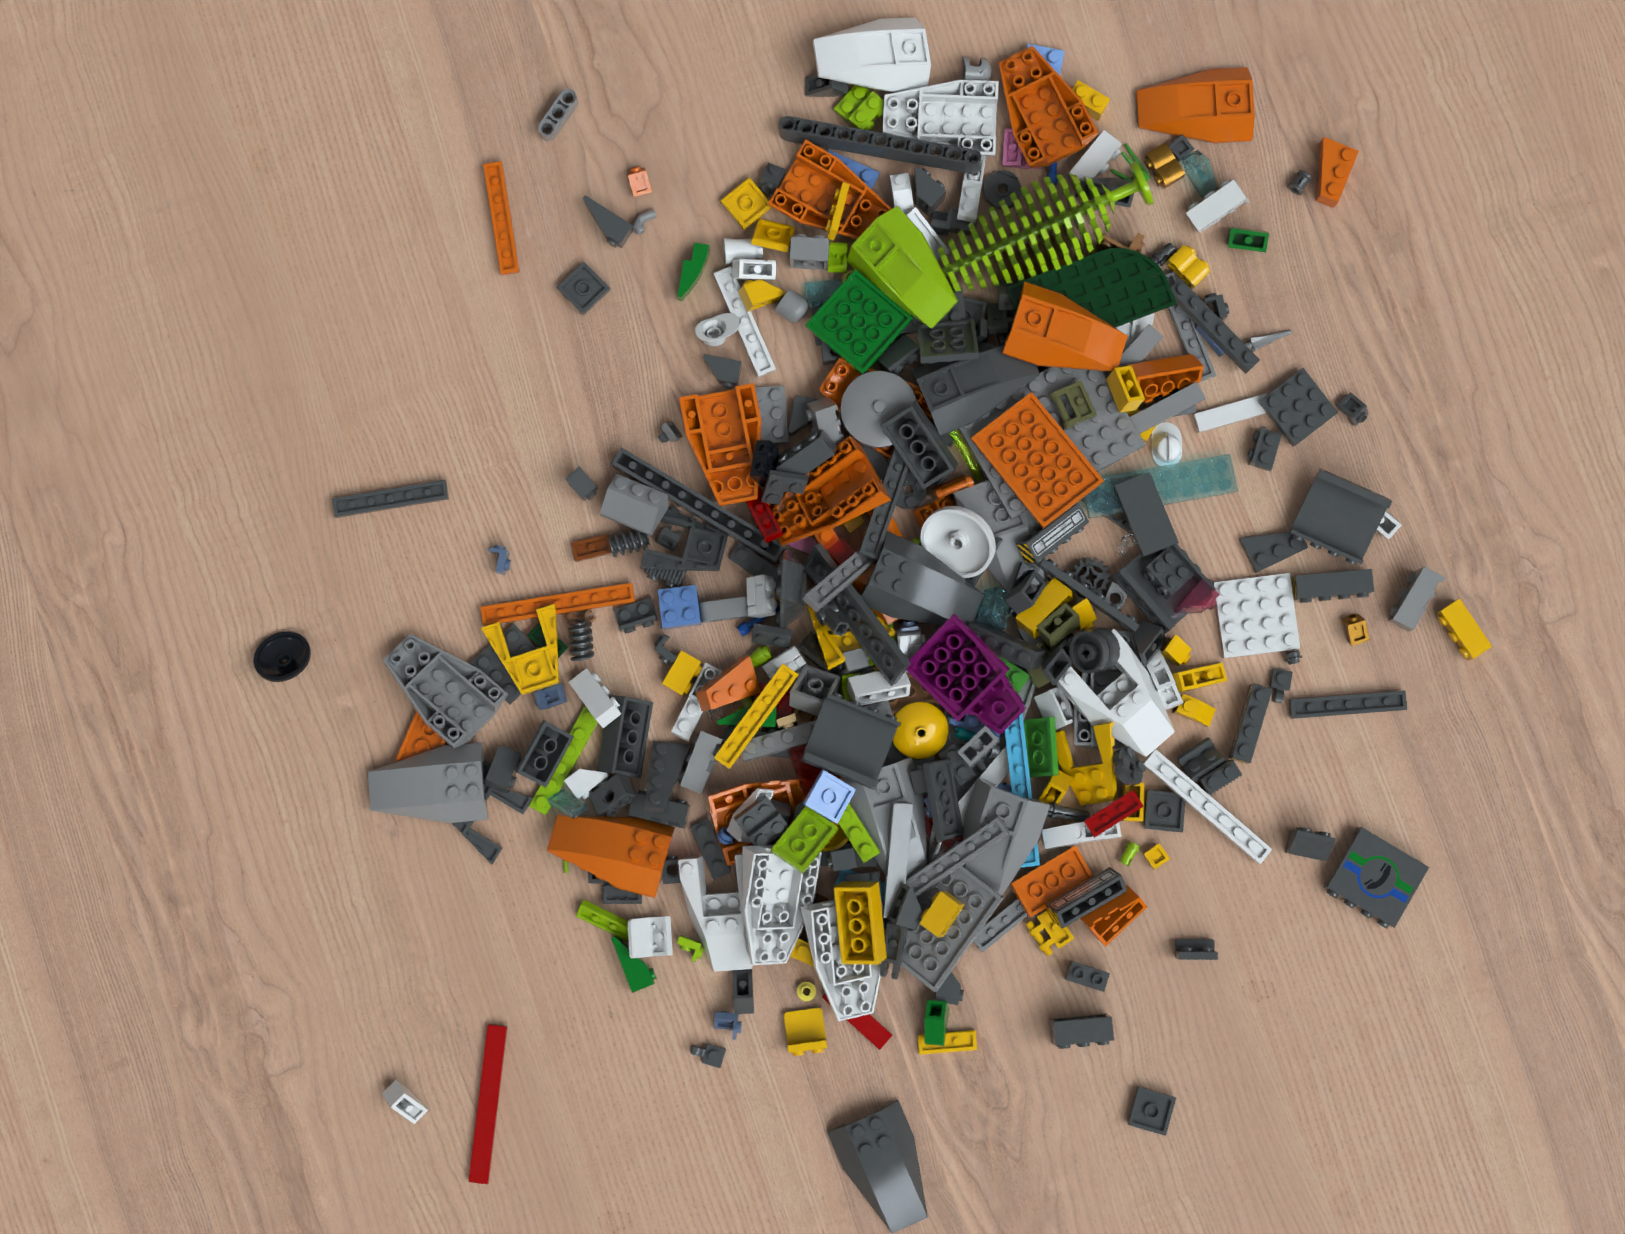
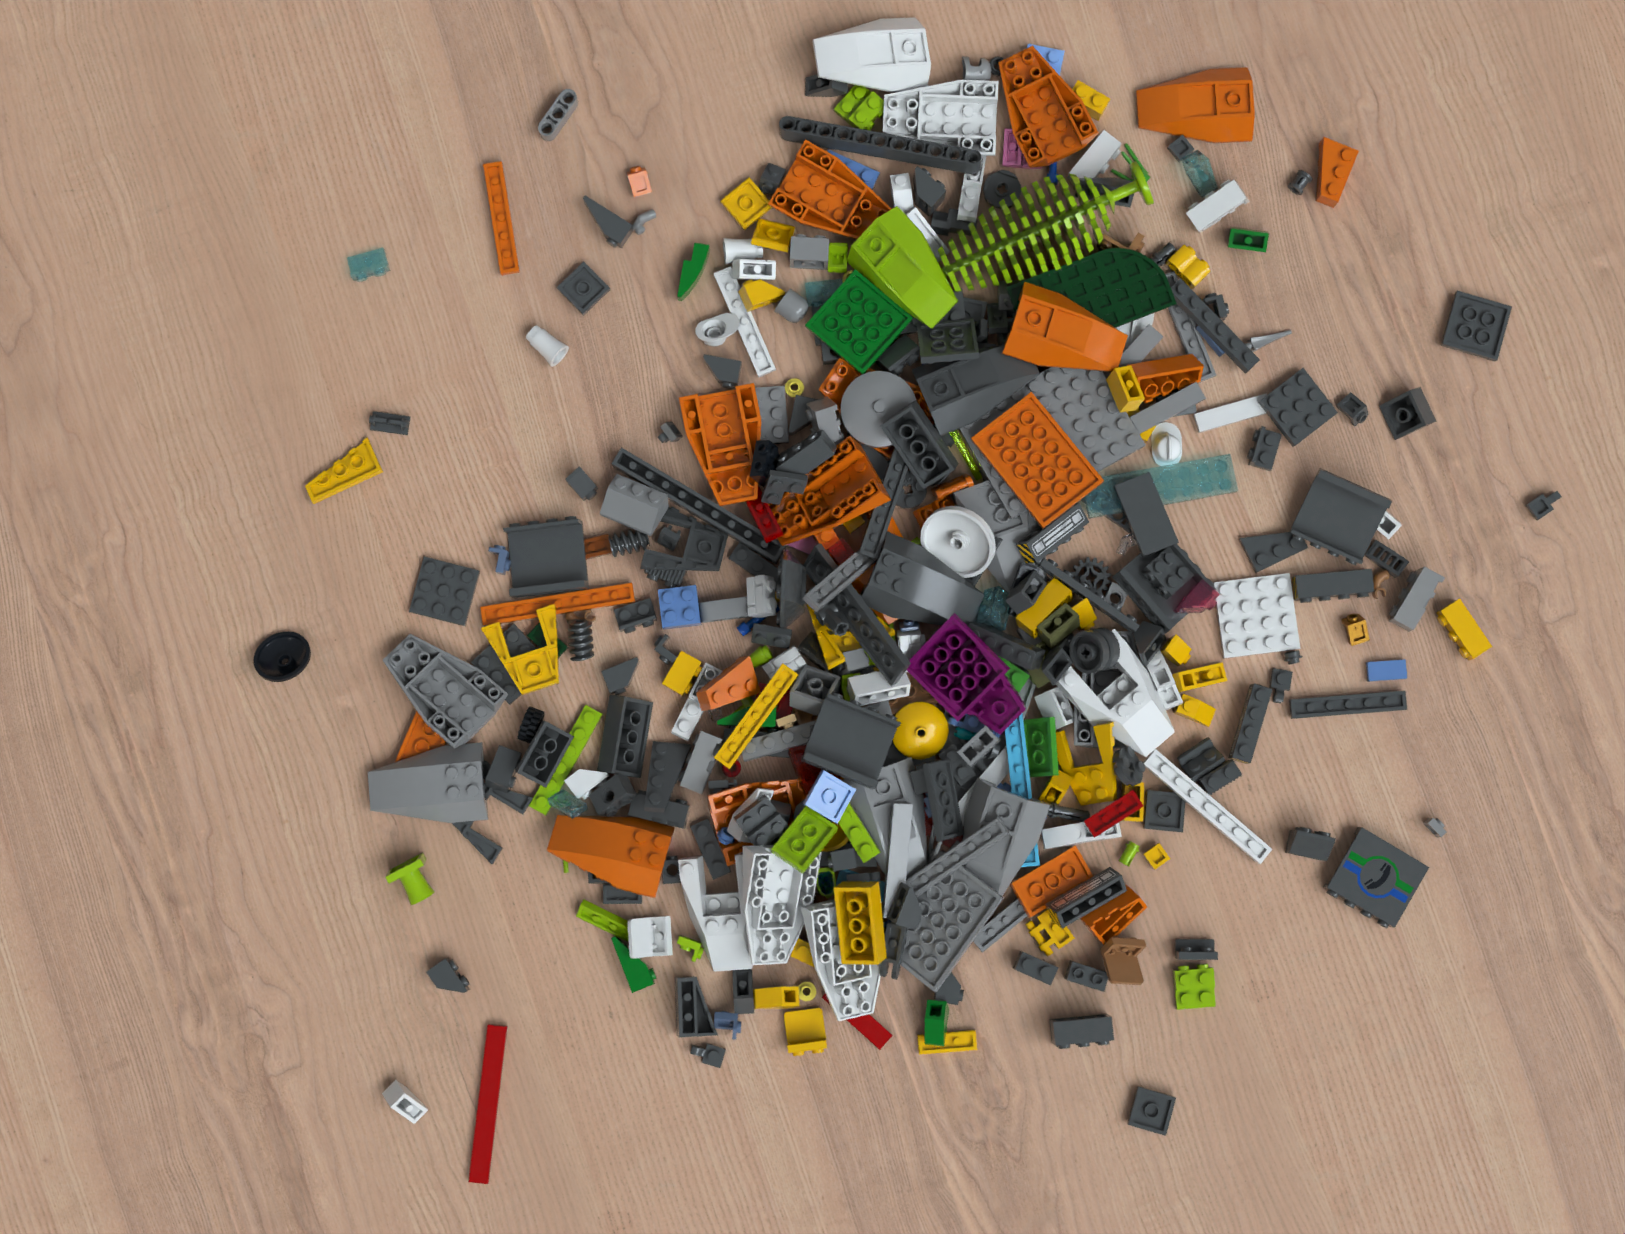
(349, 471): none -> yellow wing
(368, 265): none -> clear light blue bracket
(389, 423): none -> dark grey hinge
(390, 498): dark grey plate -> none
(412, 879): none -> lime plant
(444, 591): none -> dark grey plate
(446, 976): none -> dark grey slope
(530, 724): none -> black tyre
(547, 345): none -> white plant
(547, 557): none -> dark grey panel
(550, 697): sand blue bracket -> none
(595, 697): white brick -> none
(620, 676): none -> dark grey slope
(691, 1009): none -> dark grey wedge
(720, 785): none -> dark grey plate
(734, 773): none -> red plate
(776, 997): none -> yellow slope
(790, 392): none -> light yellow plate
(826, 881): none -> rock
(837, 210): yellow plate -> none
(883, 1165): dark grey wedge -> none
(941, 913): yellow brick -> none
(993, 62): none -> dark grey plate
(1035, 968): none -> dark grey brick
(1078, 401): olive plate -> none
(1122, 960): none -> medium nougat bracket
(1164, 165): pearl gold brick -> none
(1194, 987): none -> lime plate
(1377, 580): none -> medium nougat arm
(1386, 670): none -> medium blue tile
(1390, 553): none -> dark grey slope
(1407, 413): none -> dark grey slope
(1435, 826): none -> light grey plate
(1476, 326): none -> dark grey plate
(1542, 505): none -> dark grey plate

